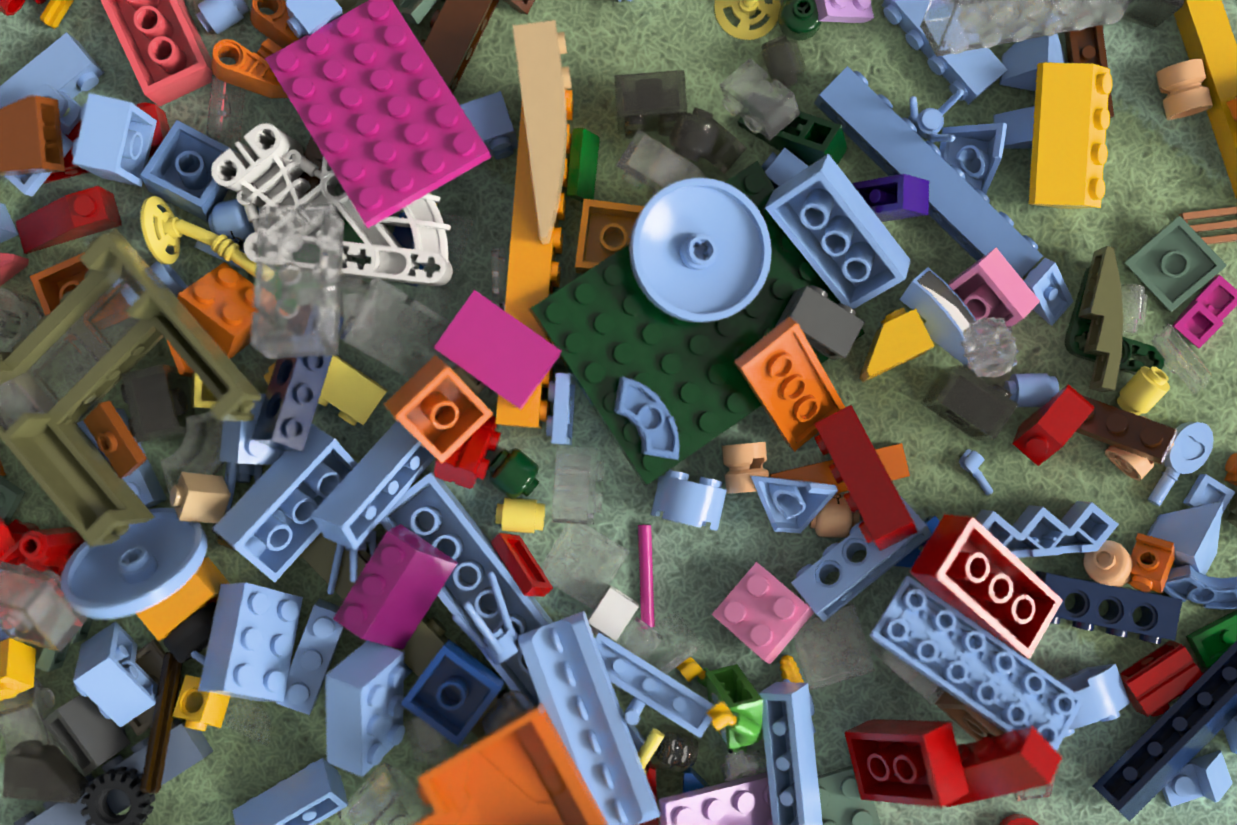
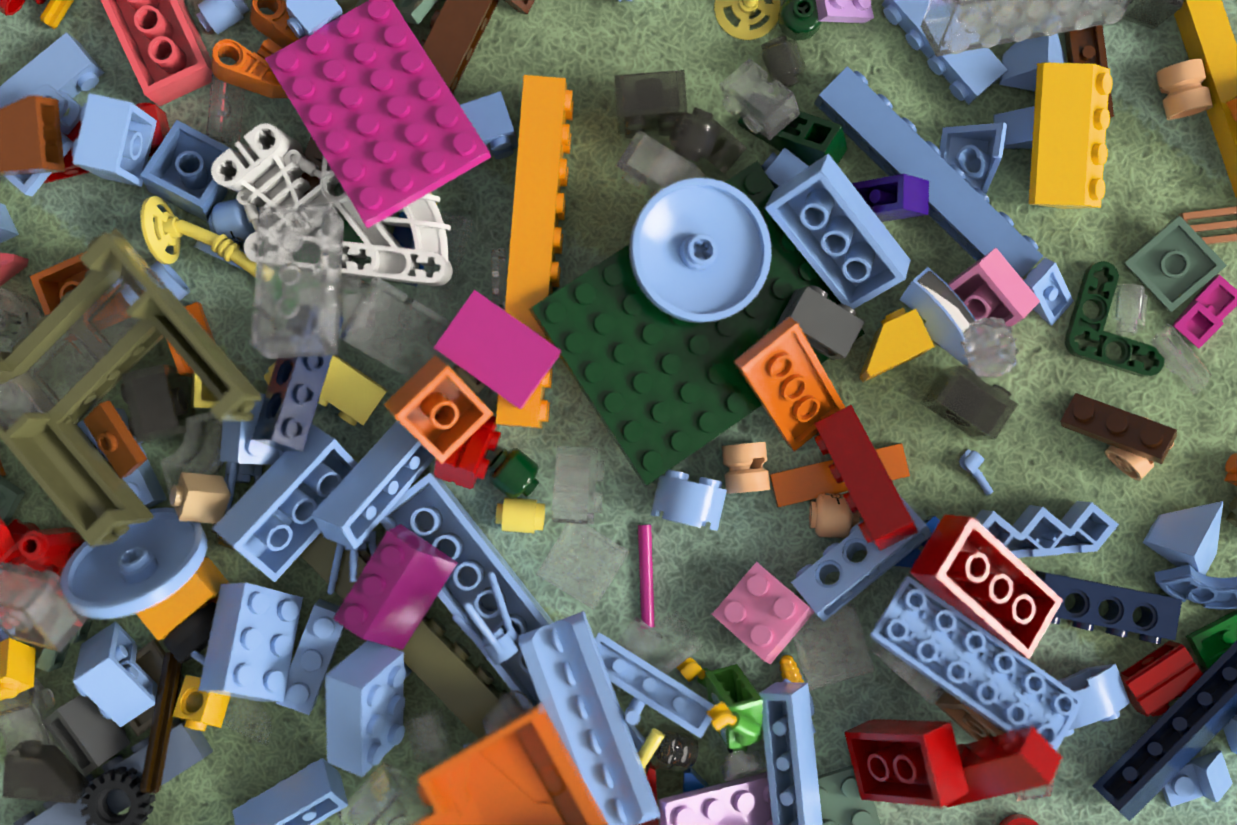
(69, 219): red slope -> none
(222, 307): orange brick -> none
(453, 692): blue brick -> none
(521, 565): red tile -> none
(545, 114): tan slope -> none
(563, 396): light blue plate -> none
(582, 164): green tile -> none
(603, 231): light orange brick -> none
(612, 613): white brick -> none
(650, 417): medium blue tile -> none
(792, 502): light blue slope -> none
(931, 120): light blue plant -> none
(1032, 388): light blue brick -> none
(1052, 425): red slope -> none
(1104, 308): olive slope -> none
(1109, 564): light nougat head -> none
(1143, 390): light yellow brick -> none
(1159, 556): orange brick -> none
(1187, 455): light blue piece -> none
(1208, 491): light blue plate -> none

